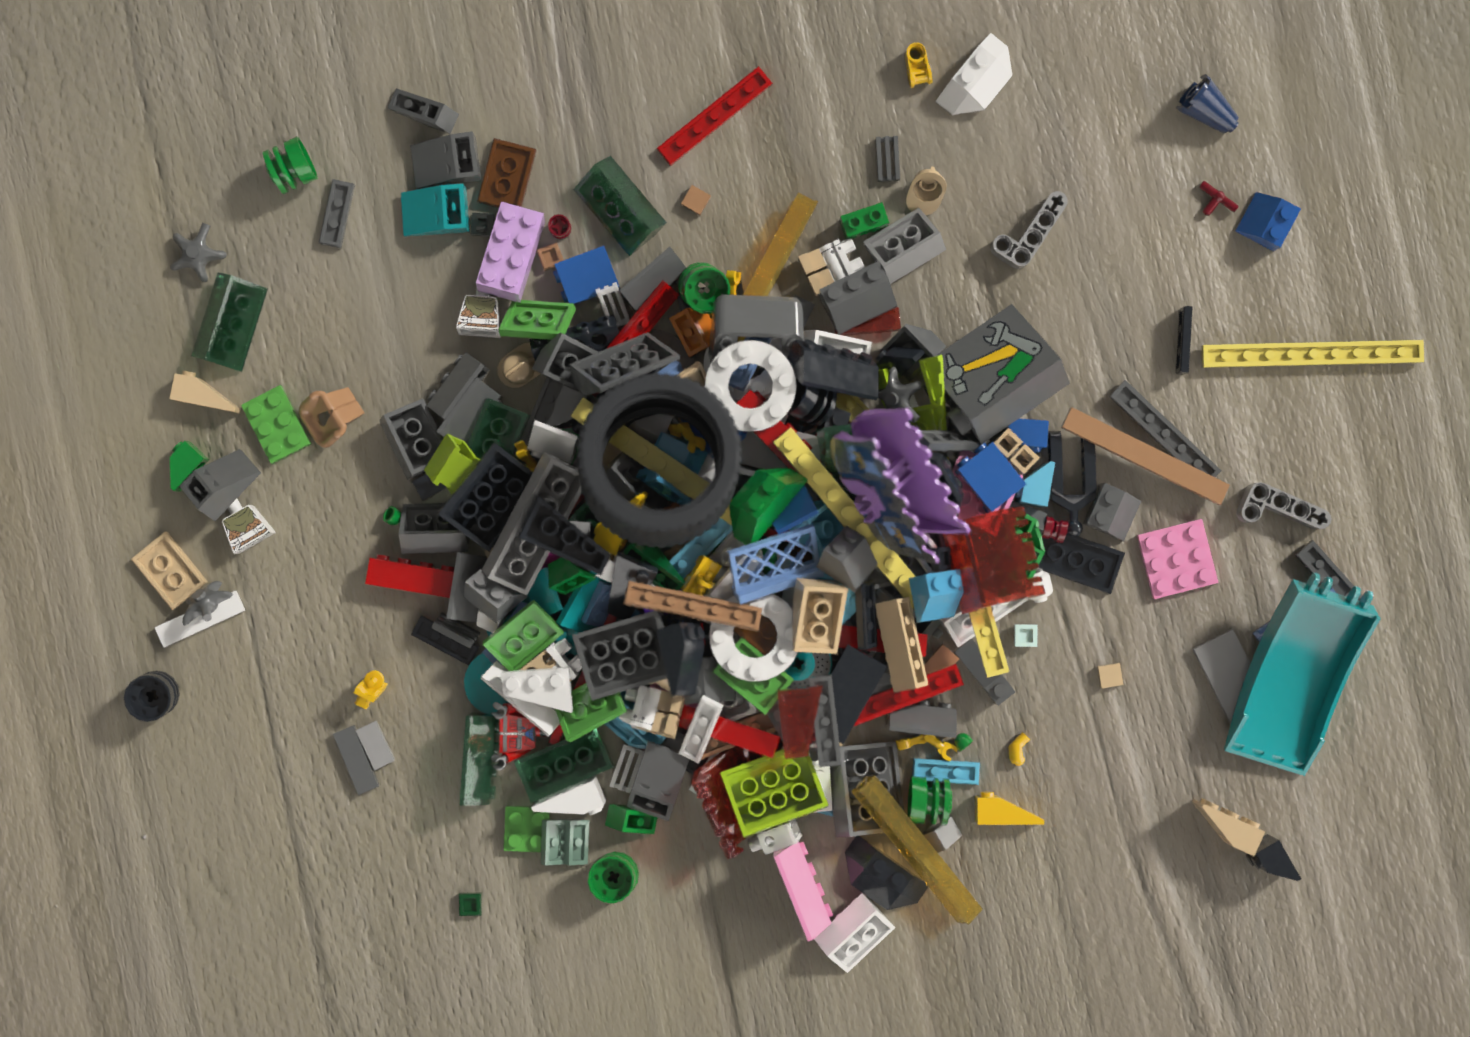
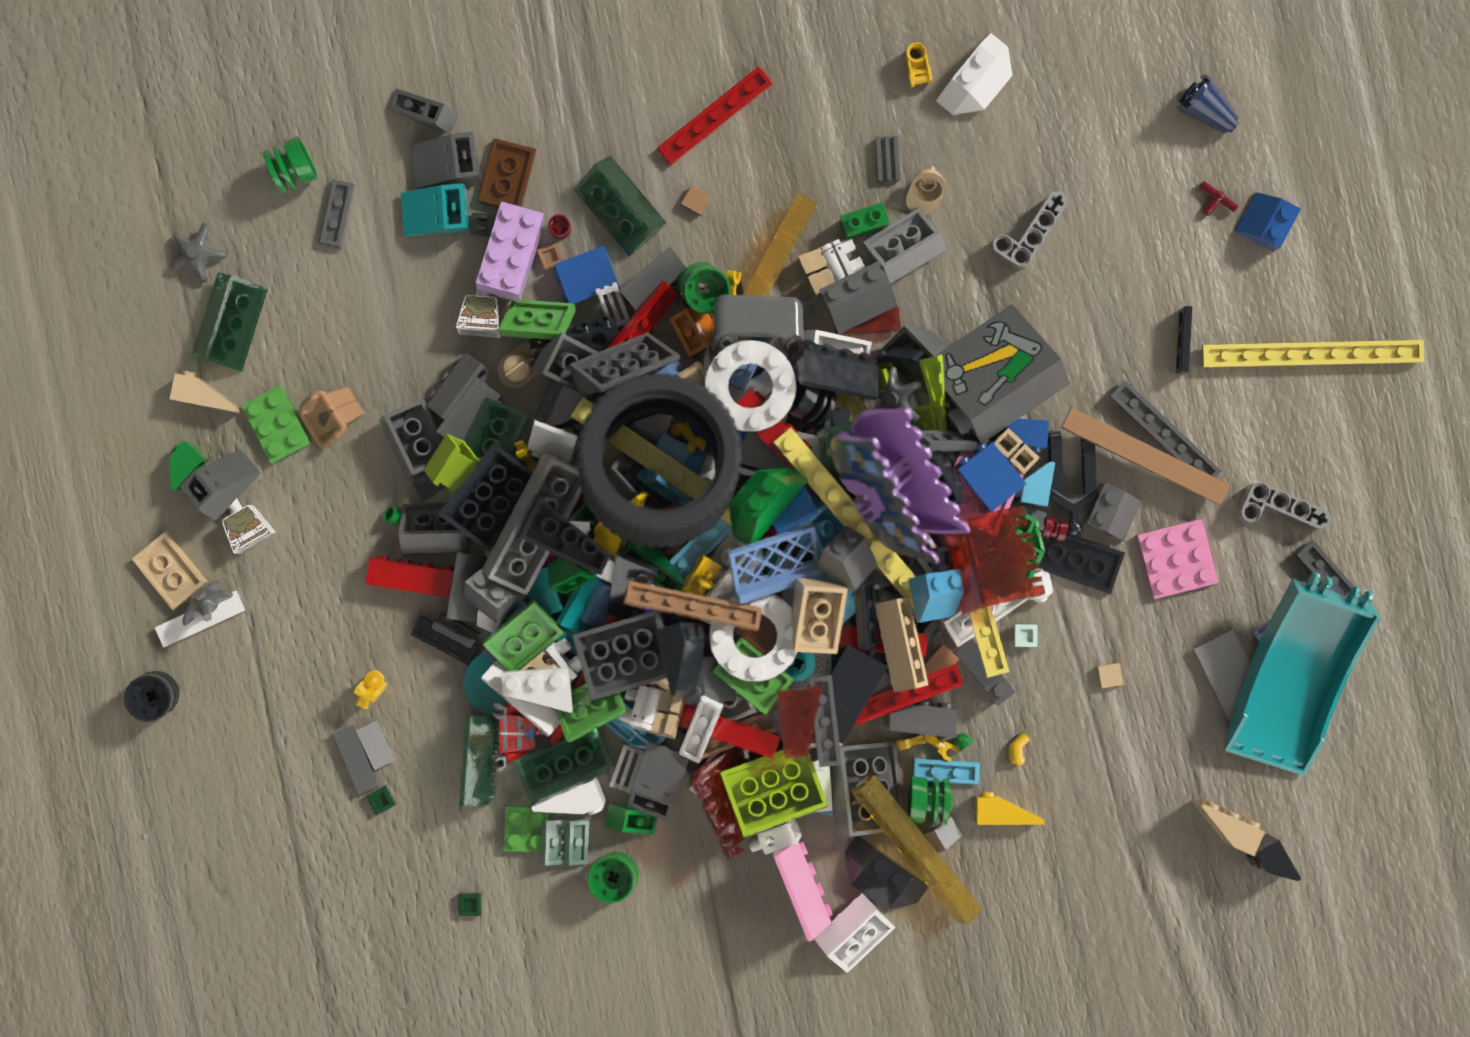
(381, 800): none -> dark green tile

